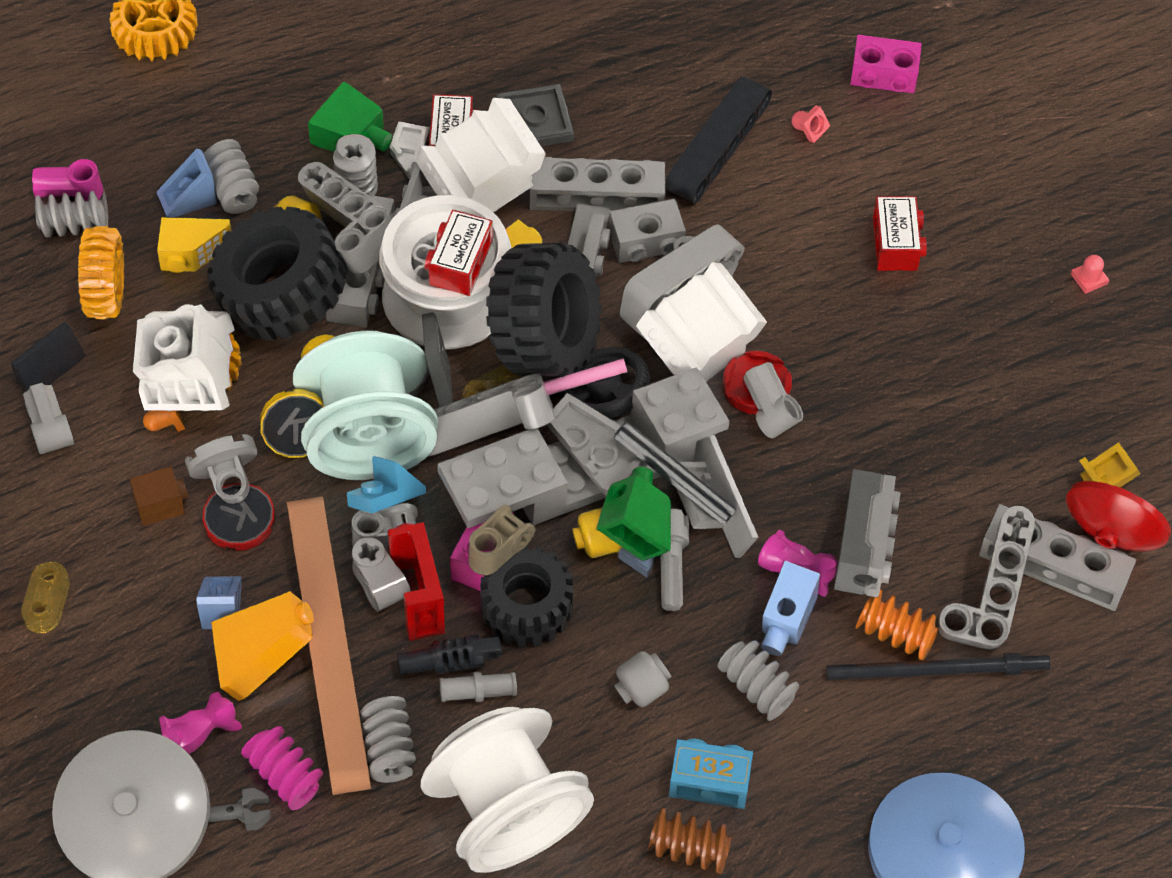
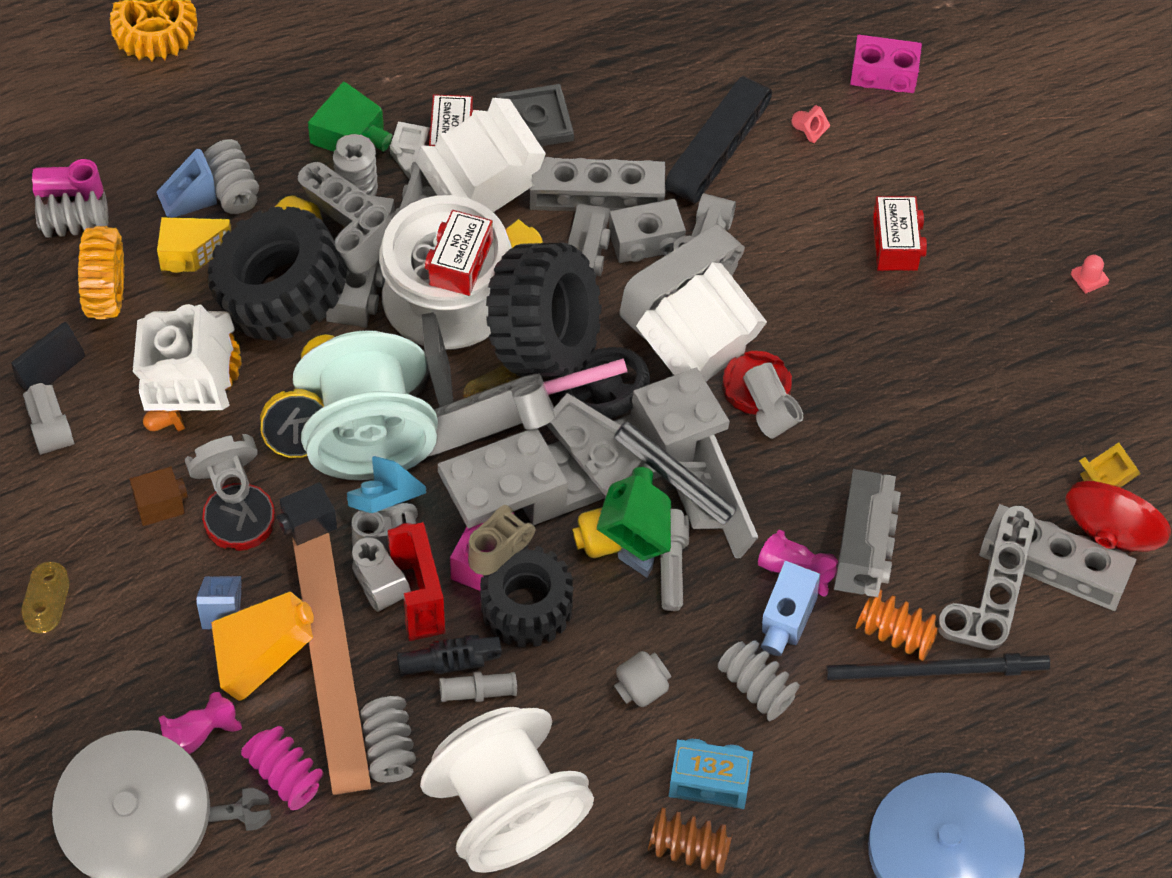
(307, 514): none -> black brick
(713, 211): none -> light grey piece

